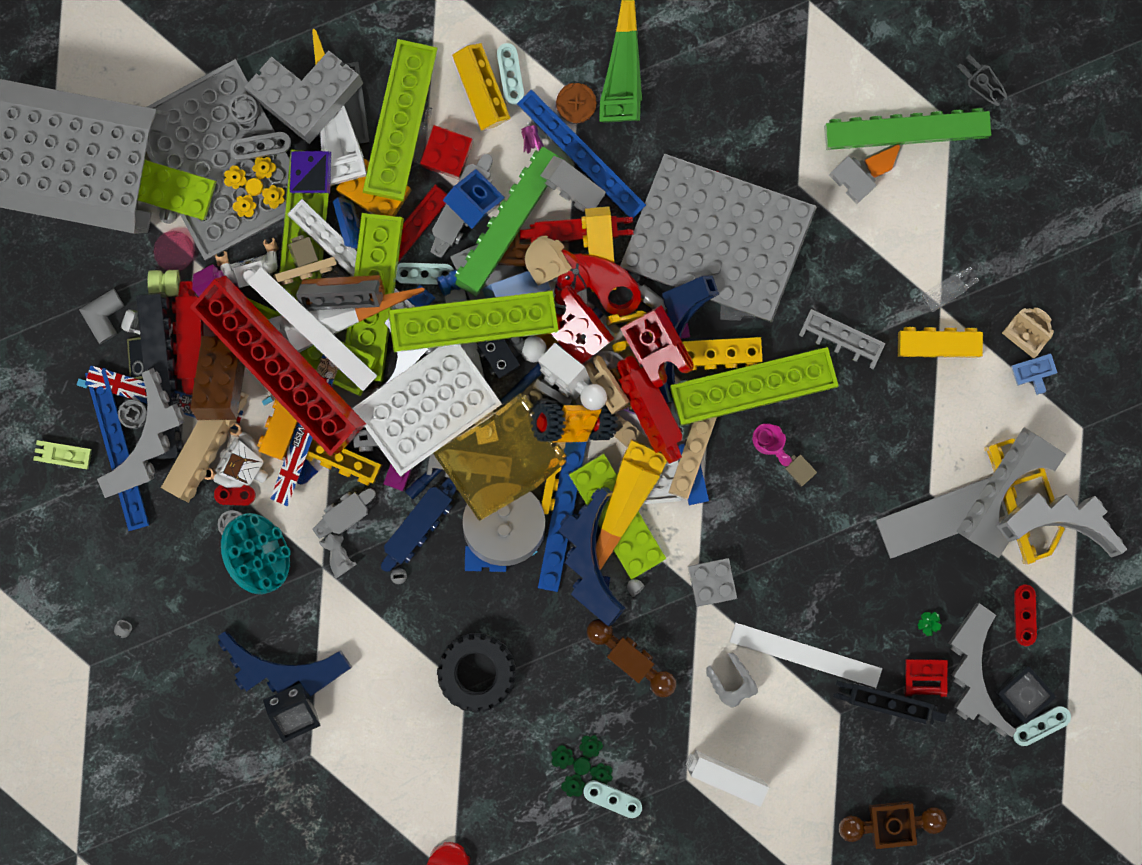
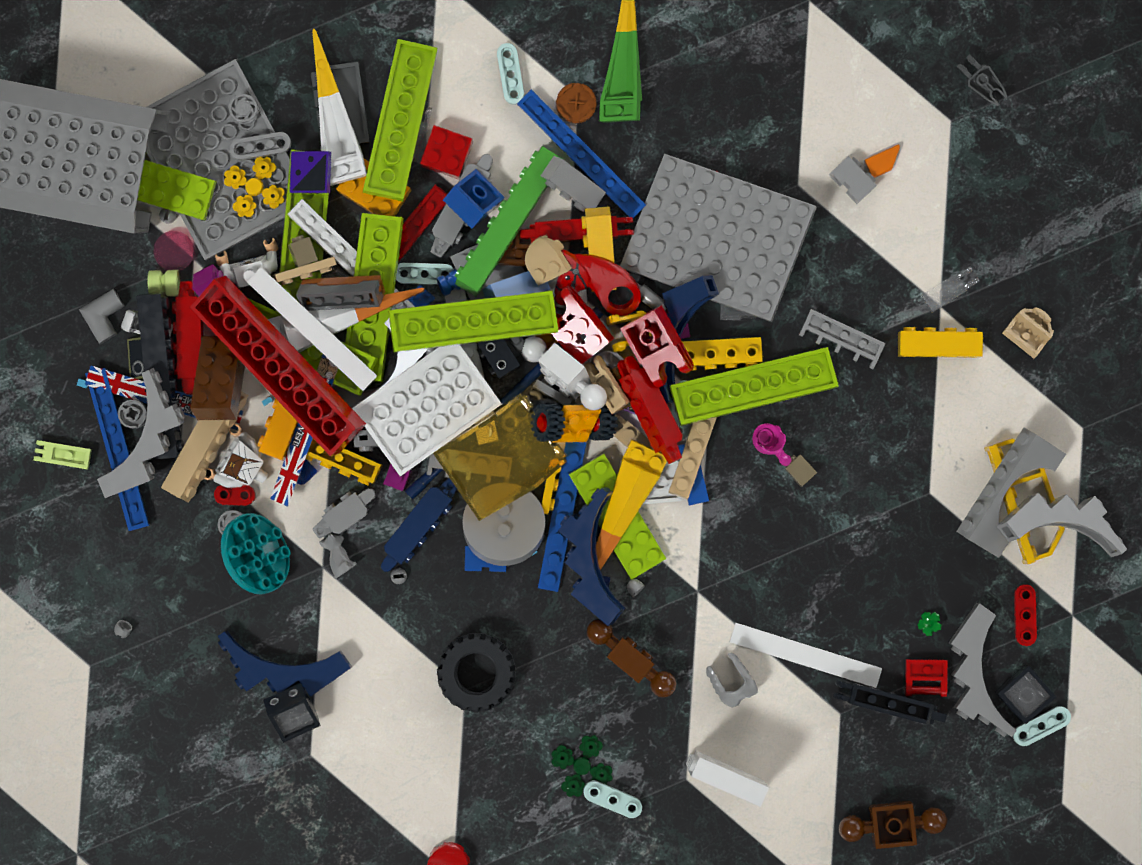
(308, 103): light grey piece -> none
(347, 221): blue hinge -> none
(479, 85): yellow brick -> none
(531, 138): flat silver piece -> none
(712, 582): light grey brick -> none
(907, 130): bright green brick -> none
(929, 520): light grey tile -> none
(1034, 371): medium blue plate -> none

